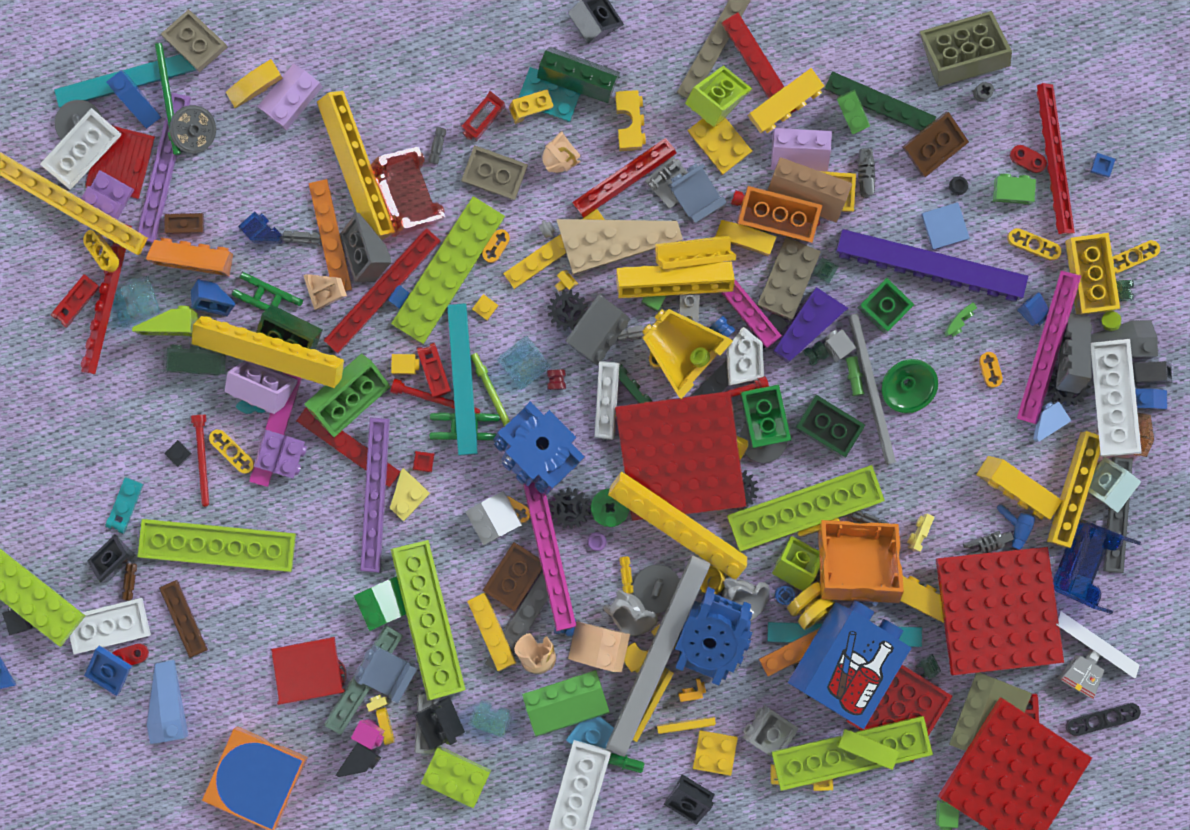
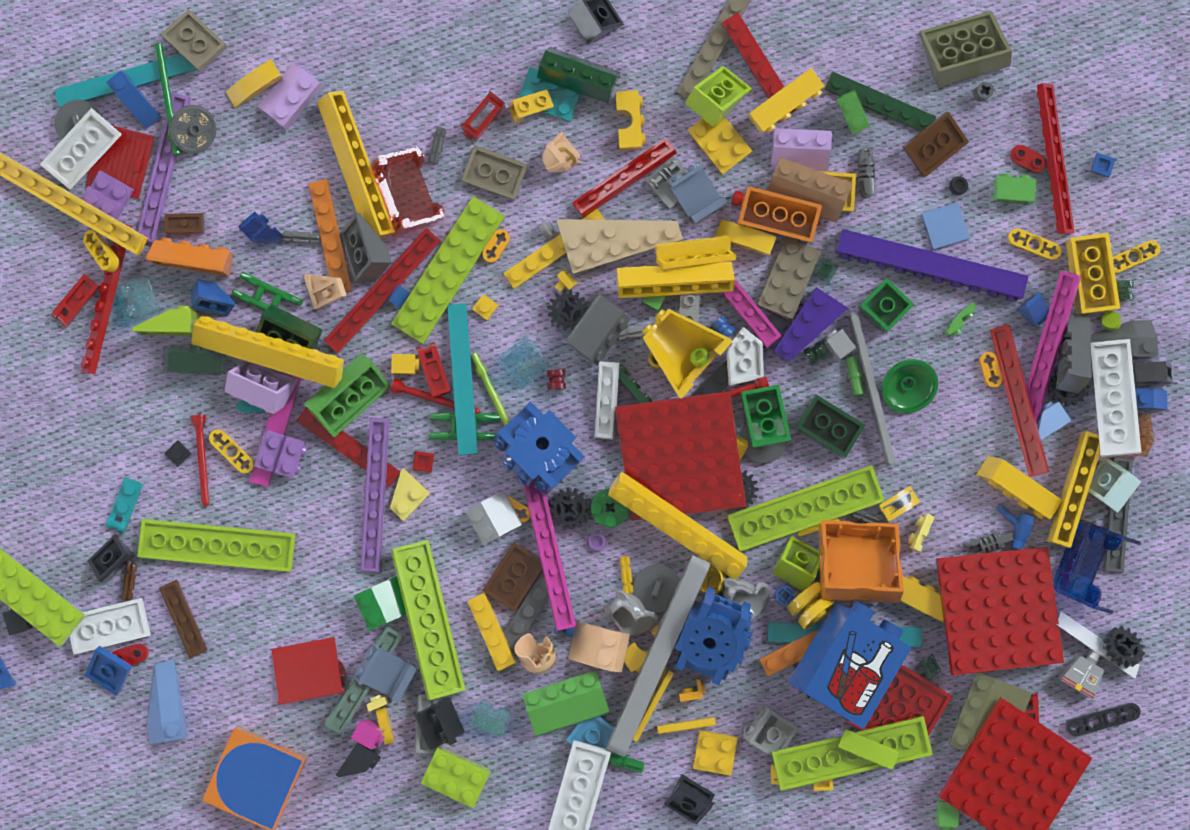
(899, 503): none -> yellow slope
(1019, 401): none -> red plate
(1123, 647): none -> black gear

